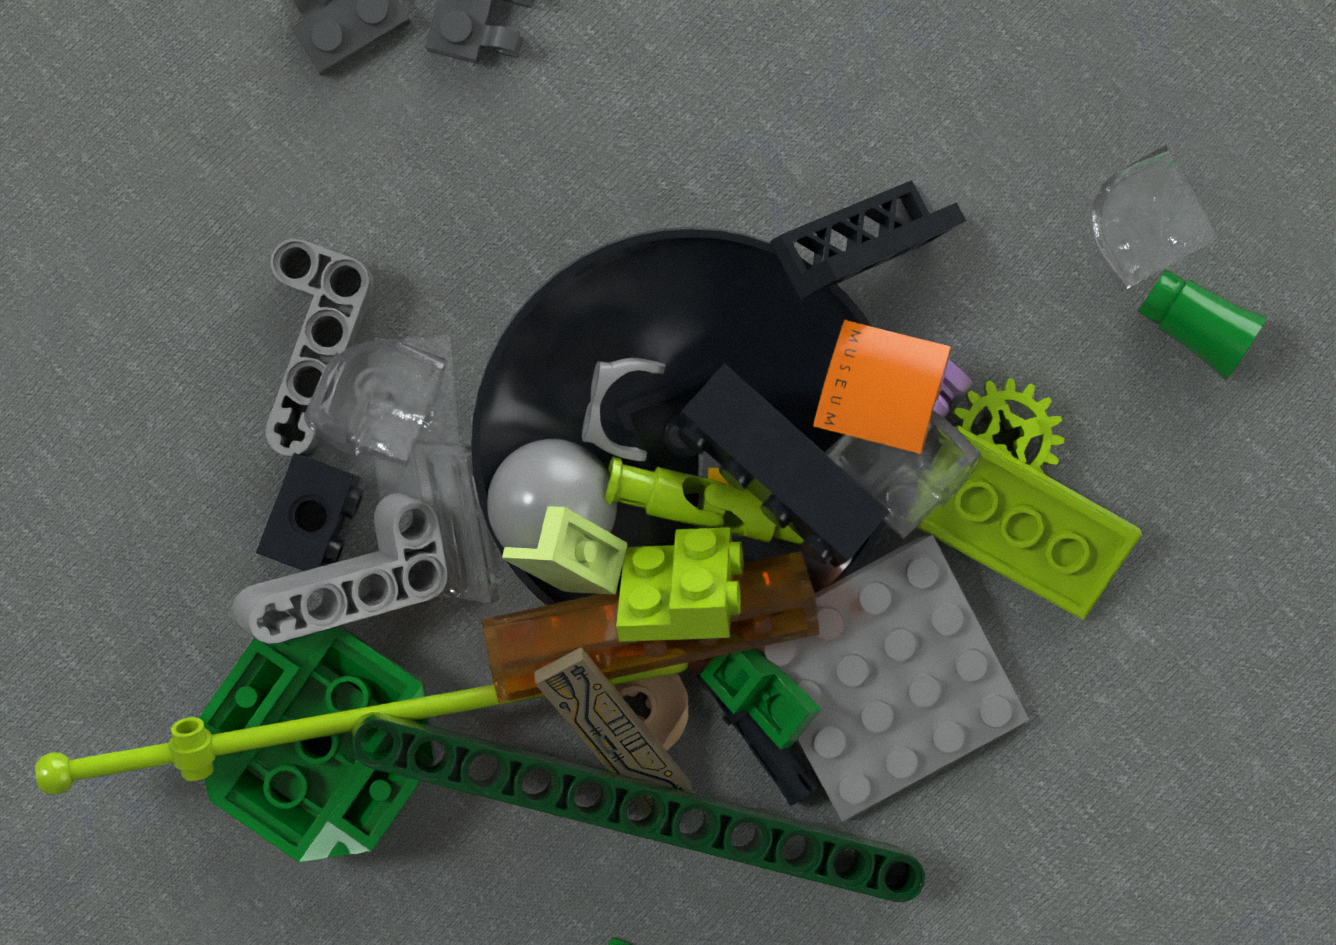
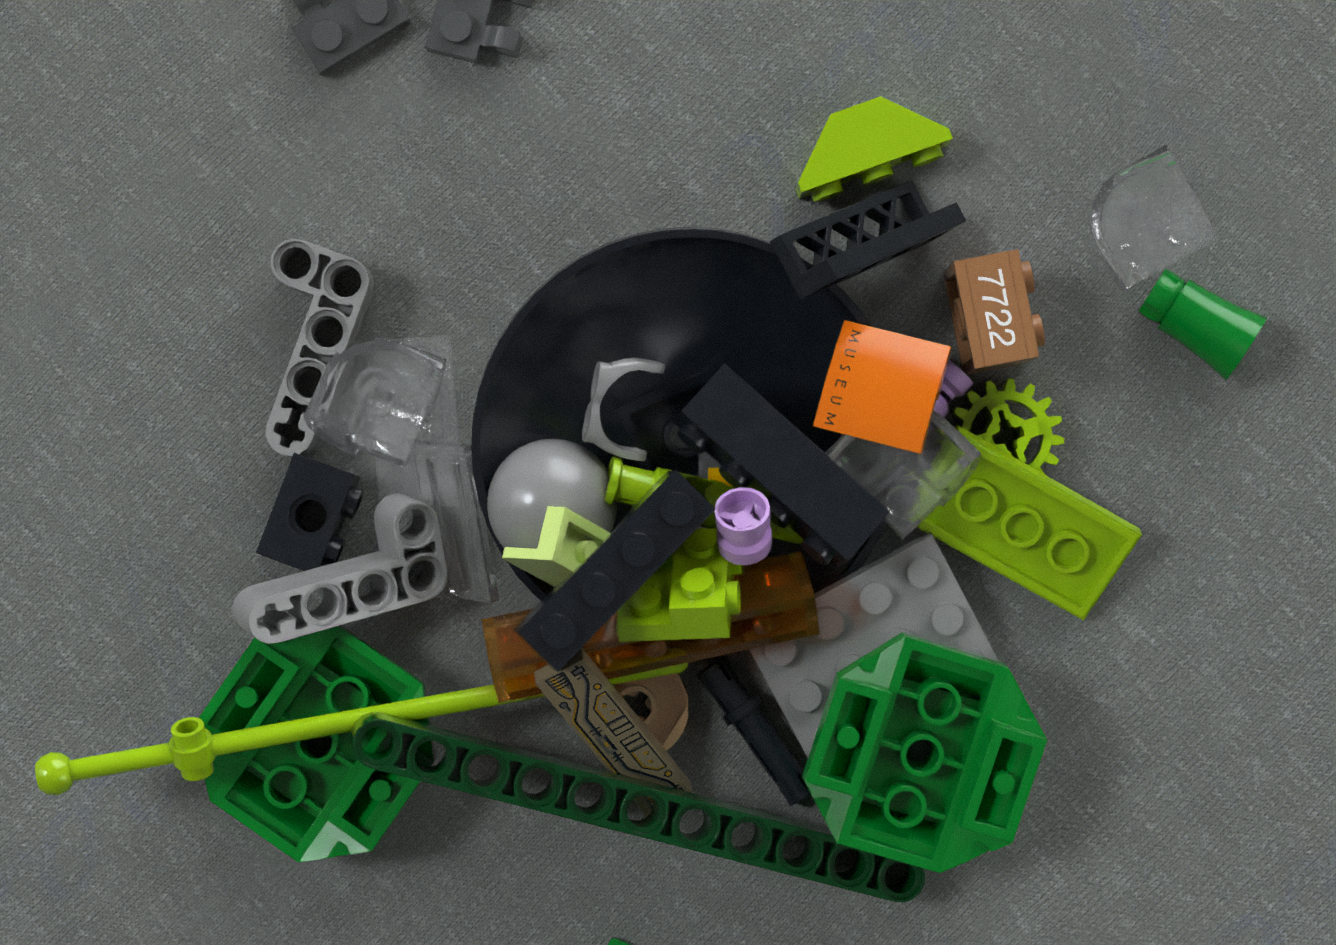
(614, 570): none -> black arch
(743, 526): none -> lavender wheel
(771, 698): green slope -> none
(866, 144): none -> lime slope
(957, 797): none -> green piece
(993, 311): none -> medium nougat brick

